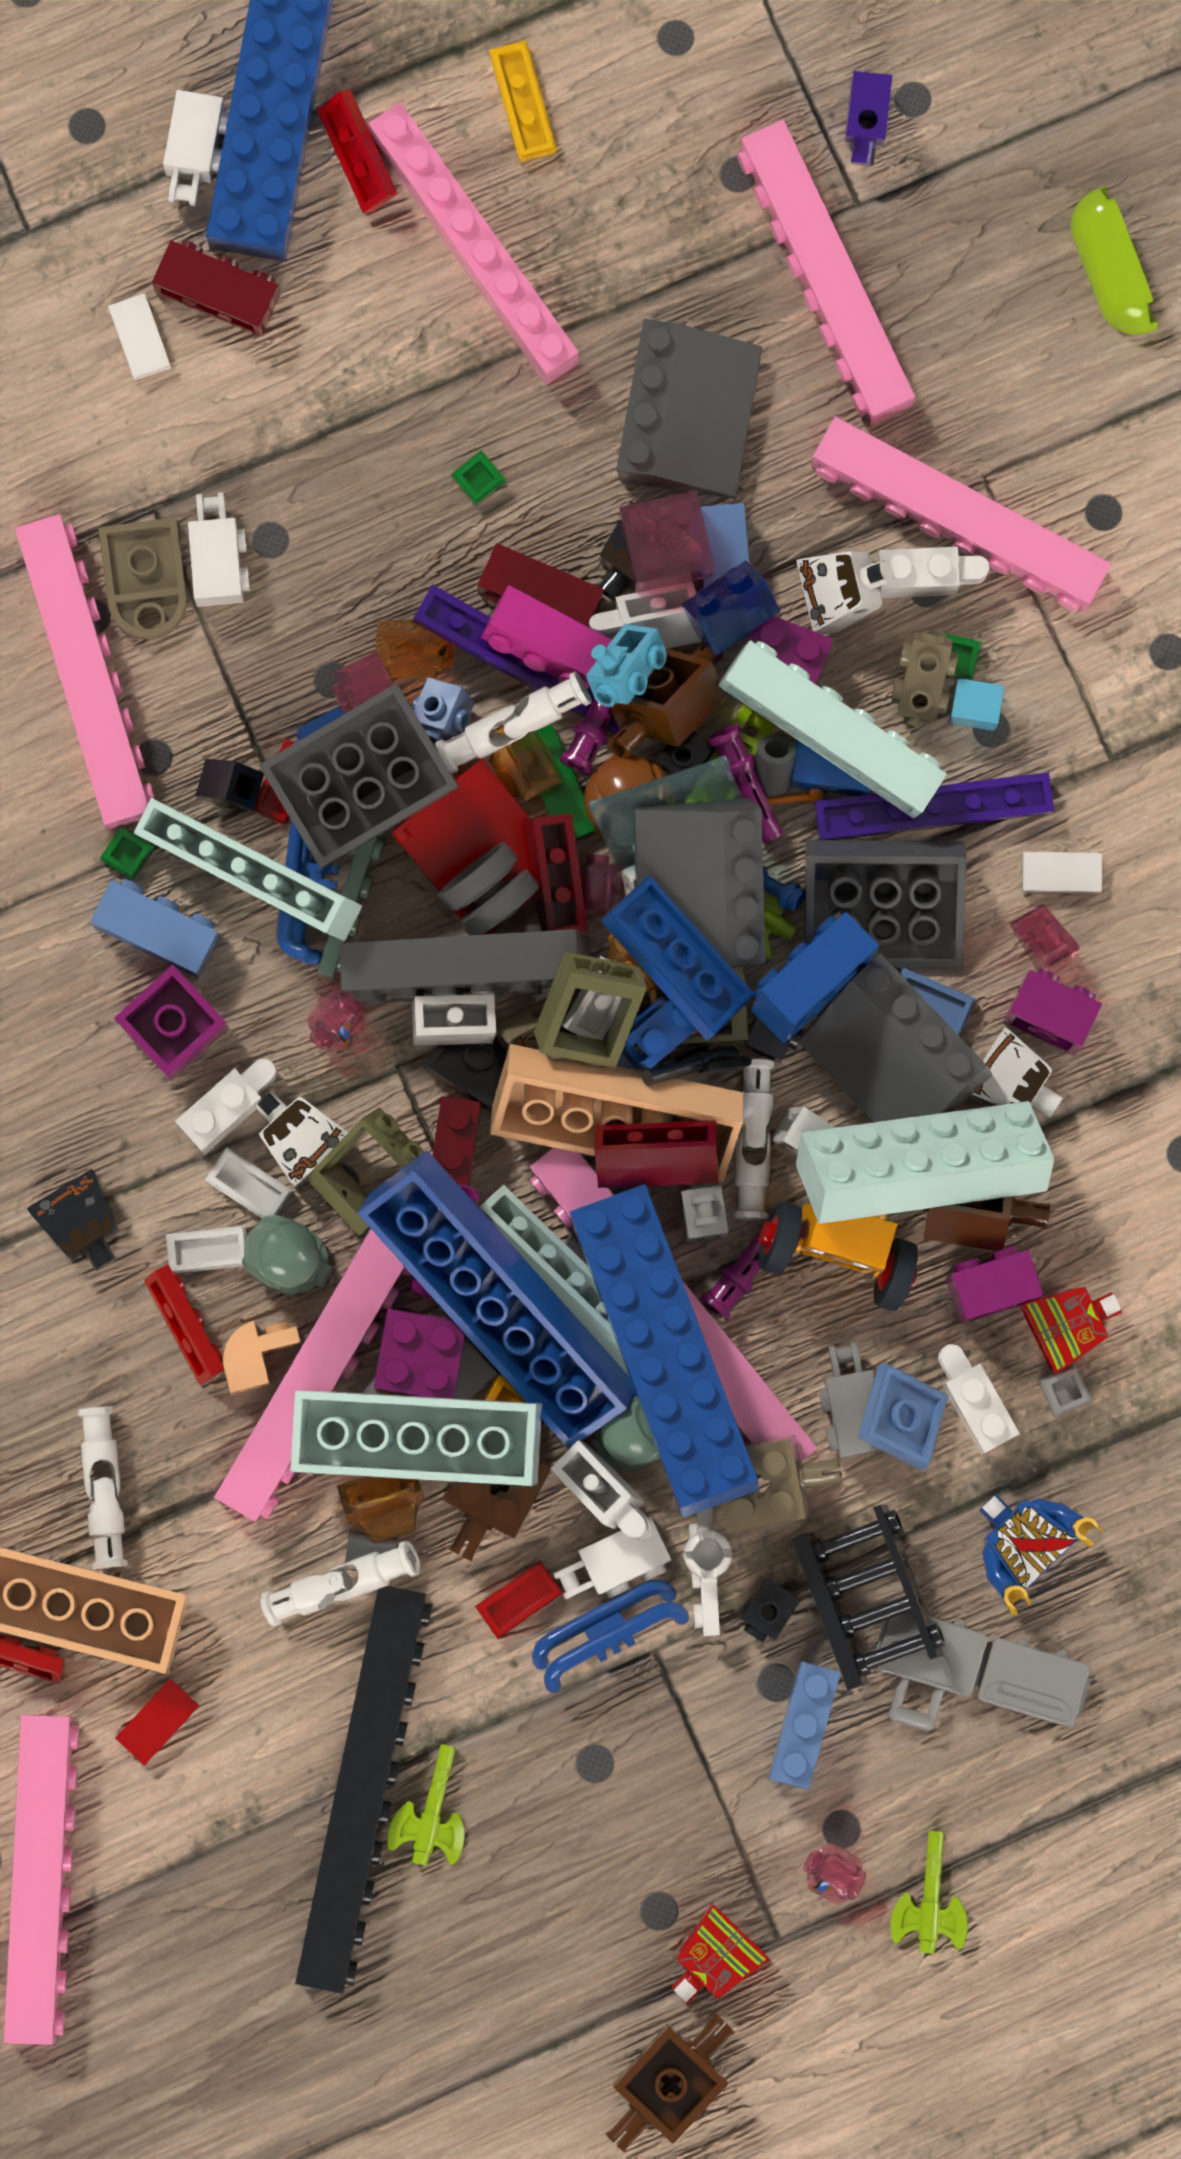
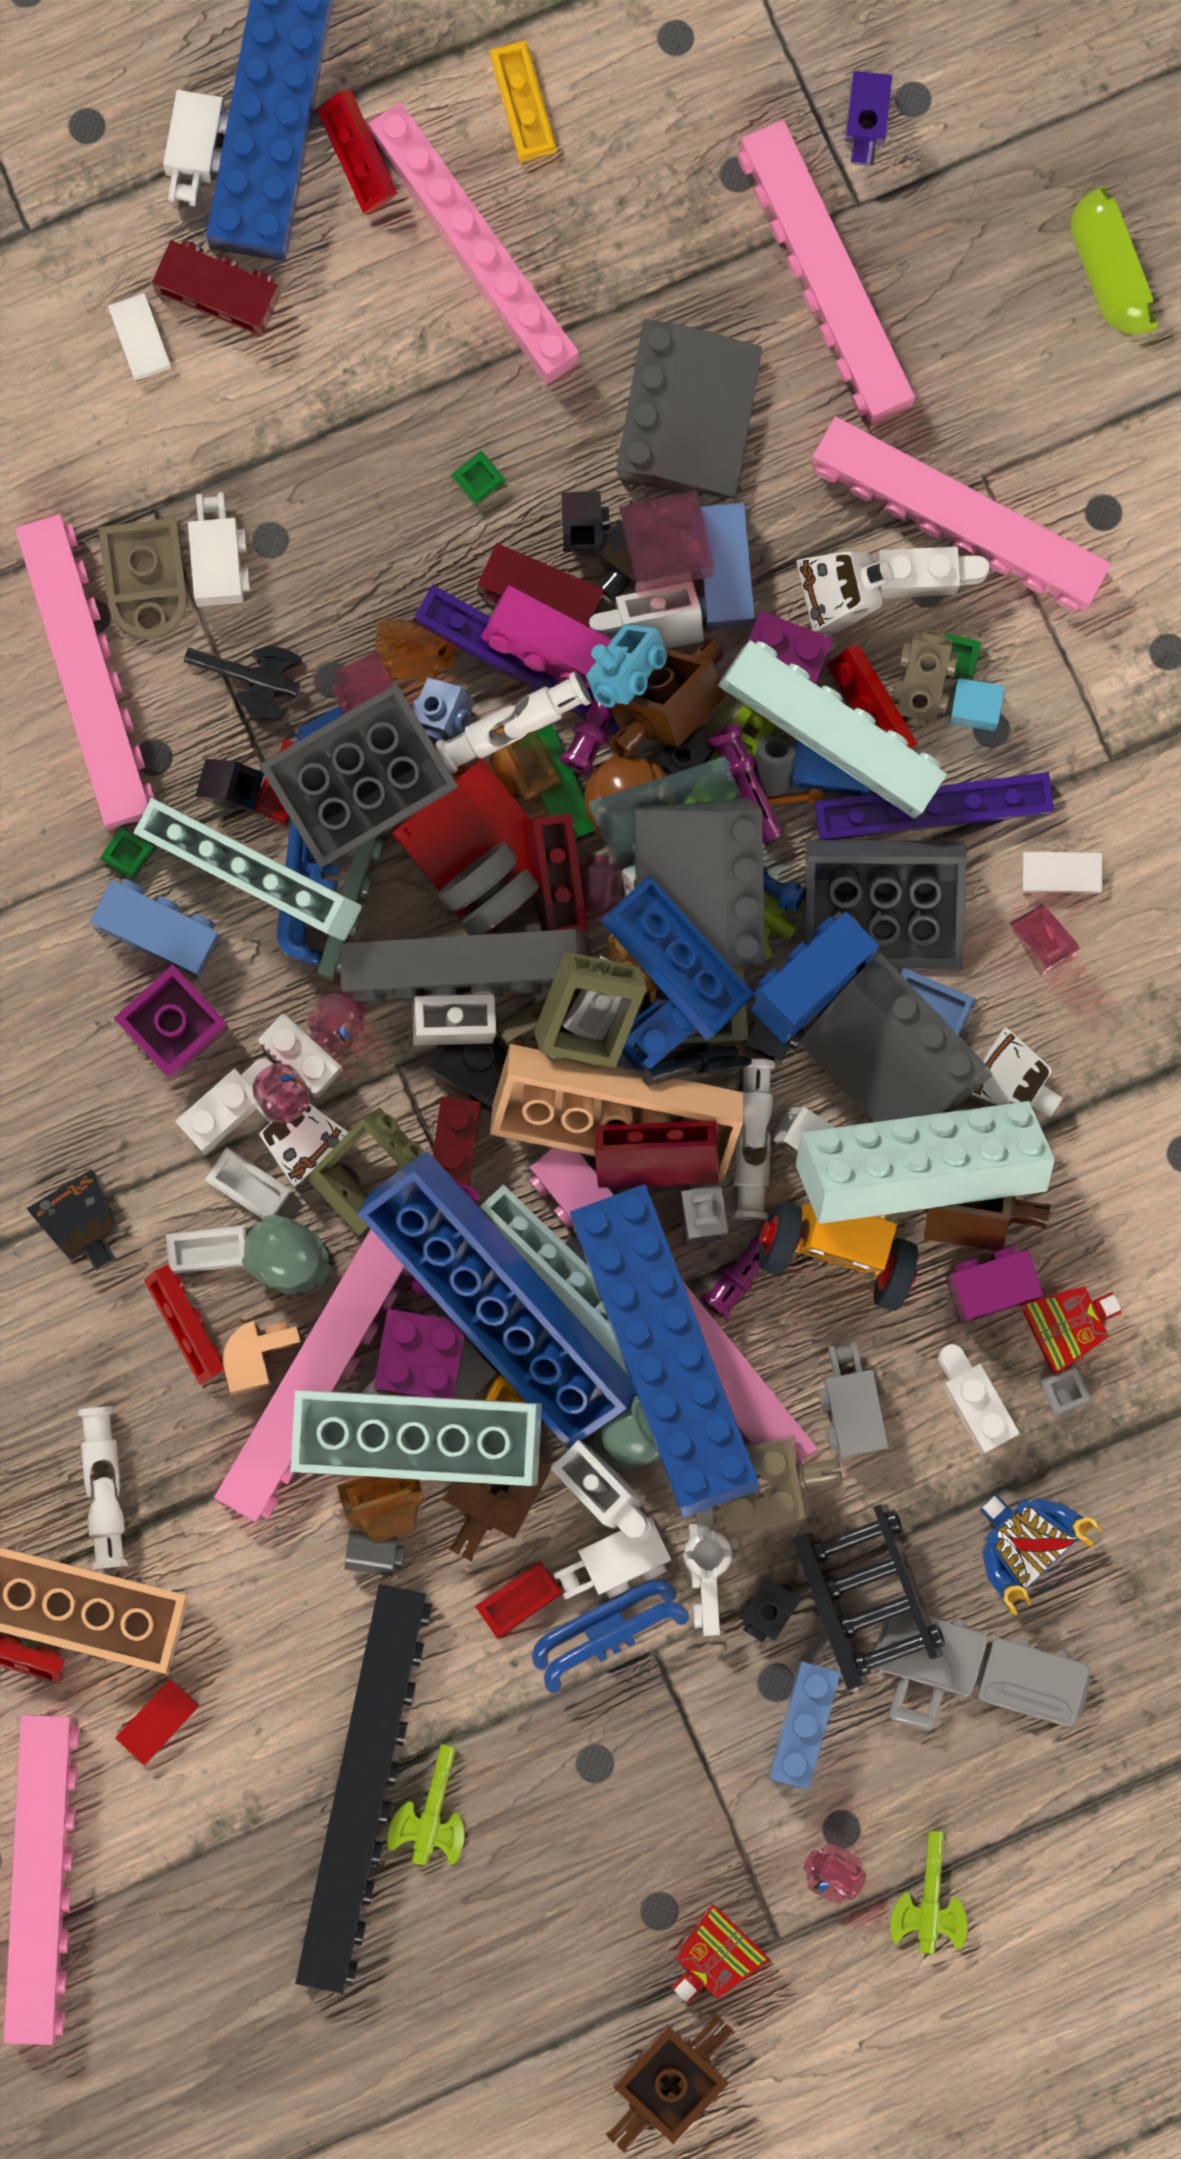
(265, 680): none -> black piece
(281, 1090): none -> clear pink head
(294, 1047): none -> white brick
(318, 1591): white piece -> none
(583, 521): none -> black brick
(730, 607): clear blue brick -> none
(866, 692): none -> red plate
(903, 1416): medium blue tile -> none
(1053, 1011): magenta brick -> none

